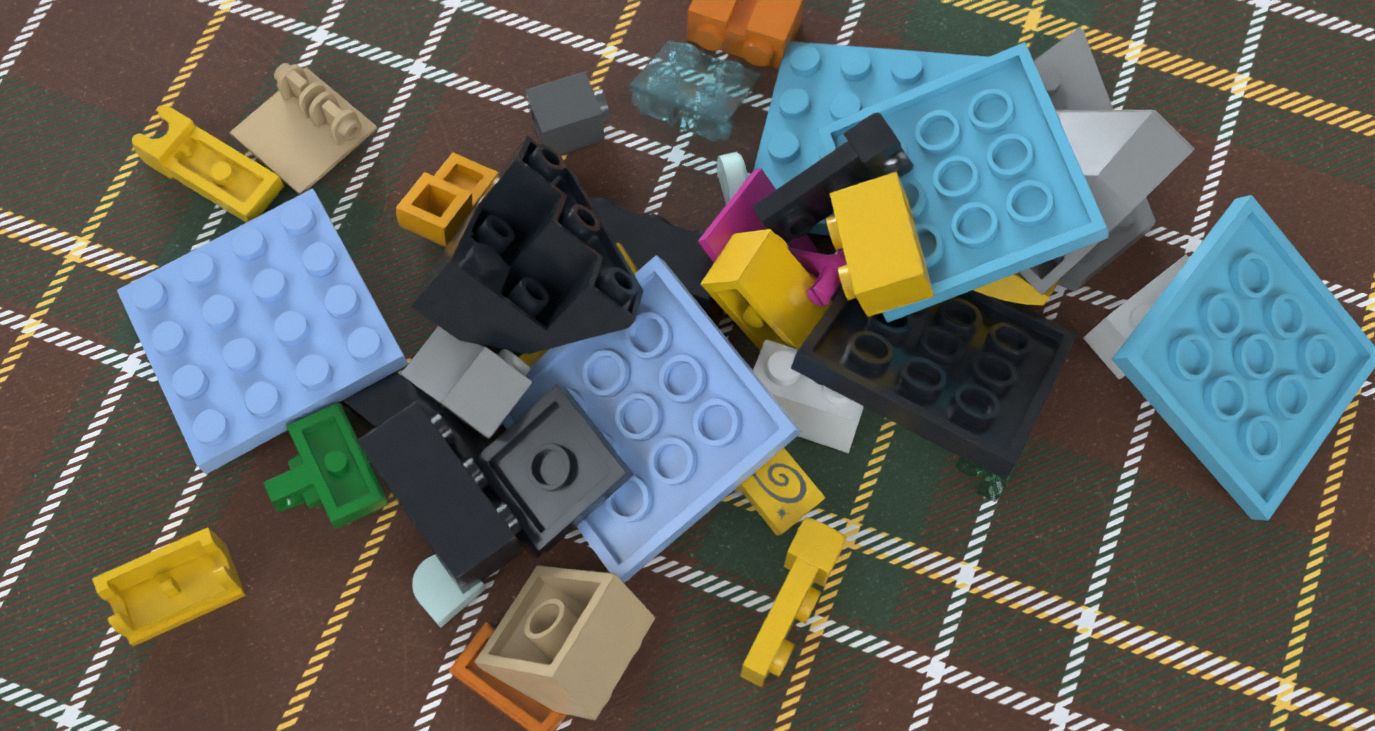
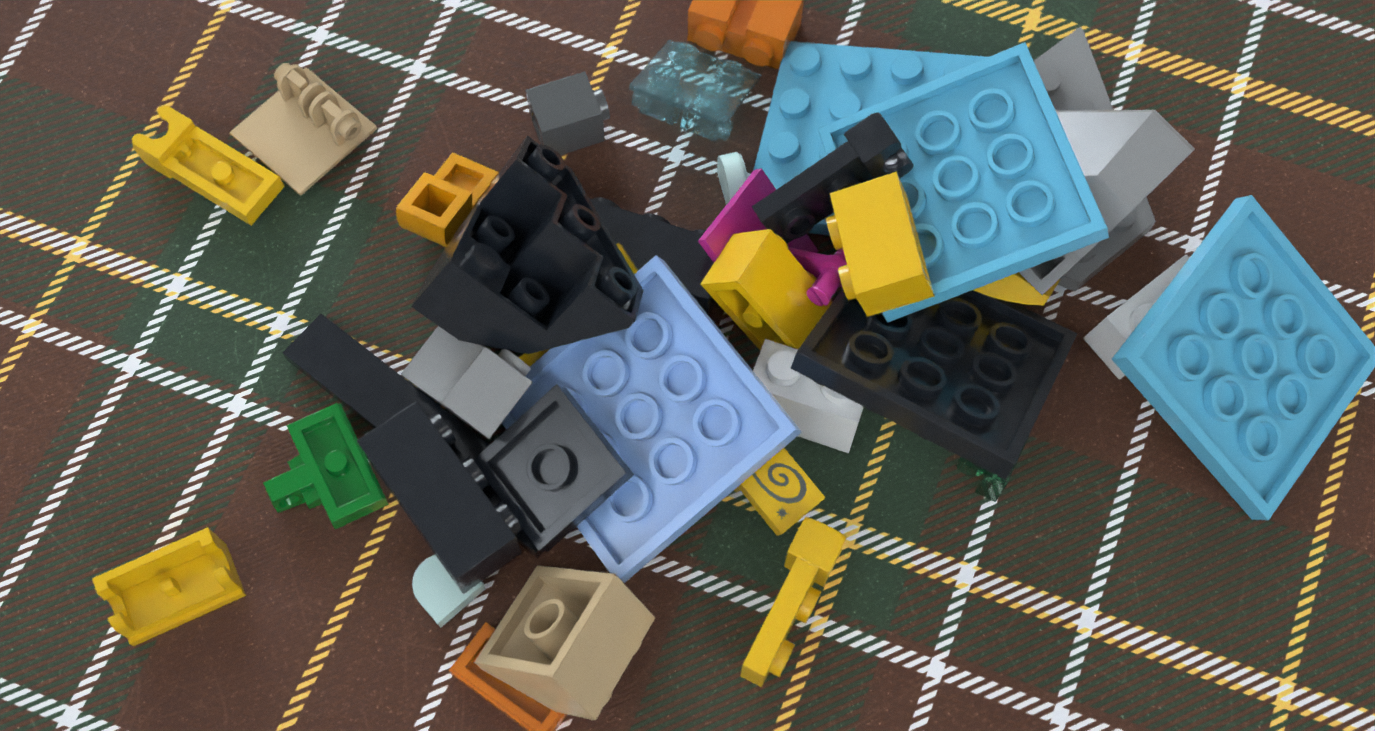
(260, 330): light blue plate -> none

